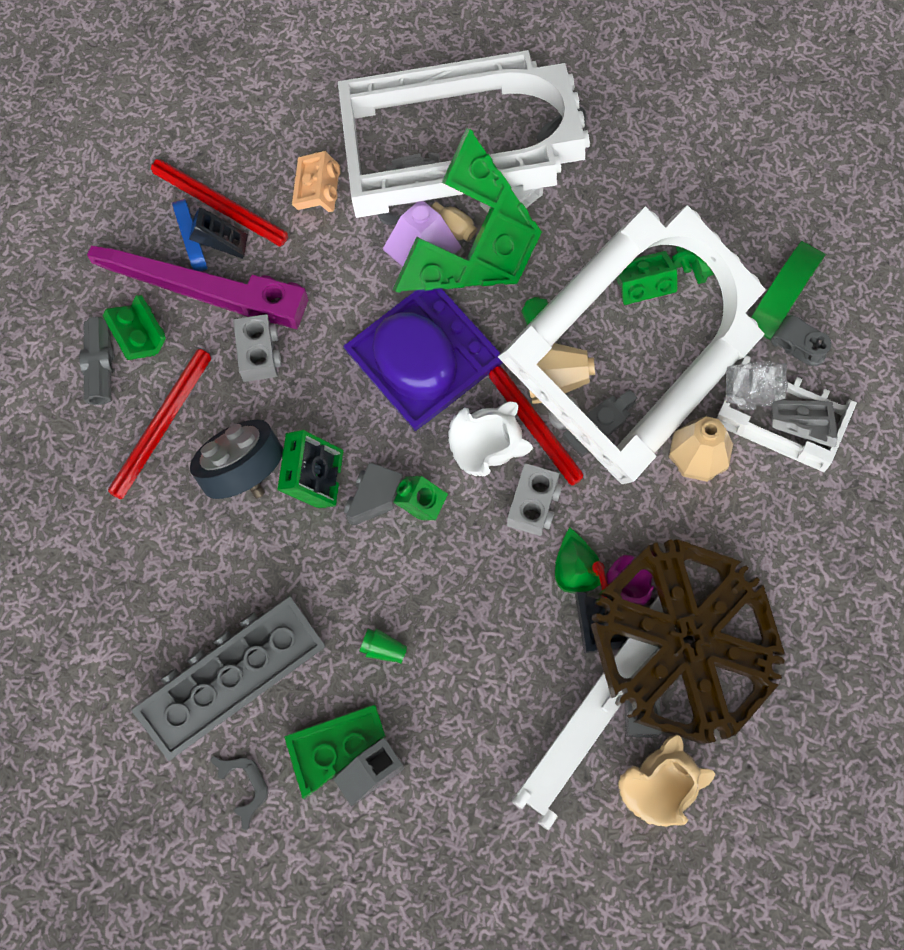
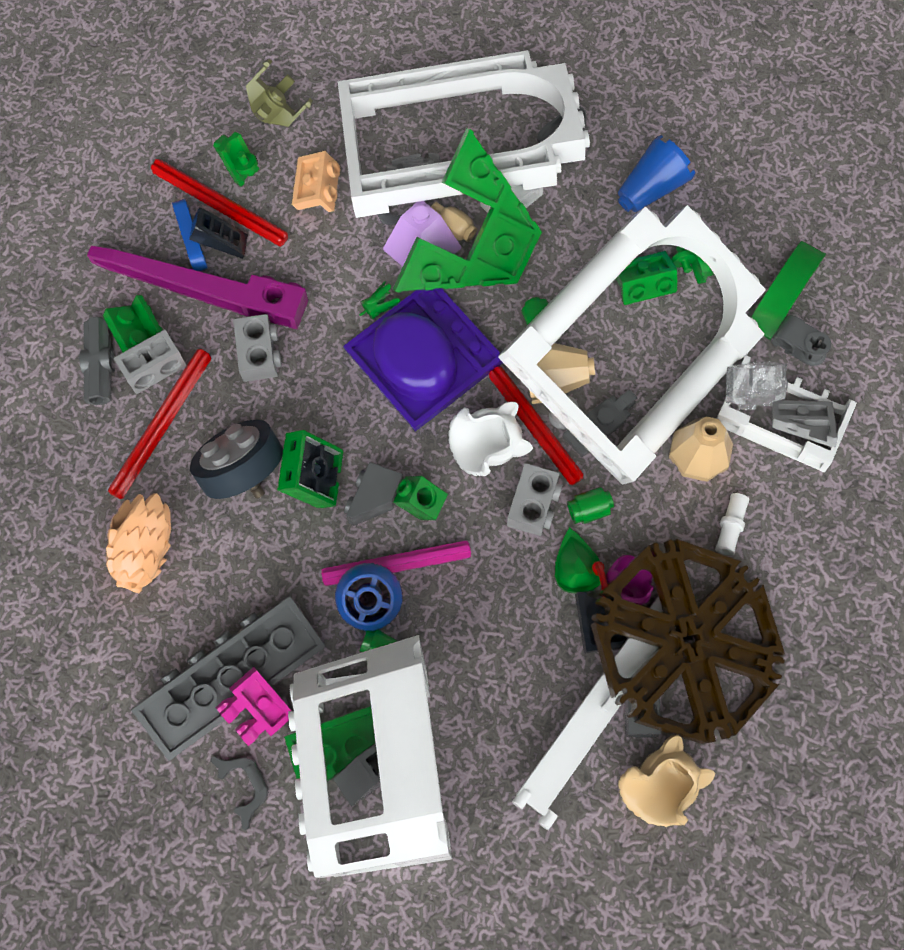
(138, 542): none -> light nougat head
(150, 361): none -> light grey brick
(236, 157): none -> green hips
(261, 701): none -> dark pink plate
(269, 102): none -> olive piece
(345, 589): none -> blue wheel
(375, 303): none -> green piece
(404, 754): none -> white piece
(405, 561): none -> dark pink axle
(590, 505): none -> green brick
(655, 175): none -> blue cone
(732, 524): none -> white pin

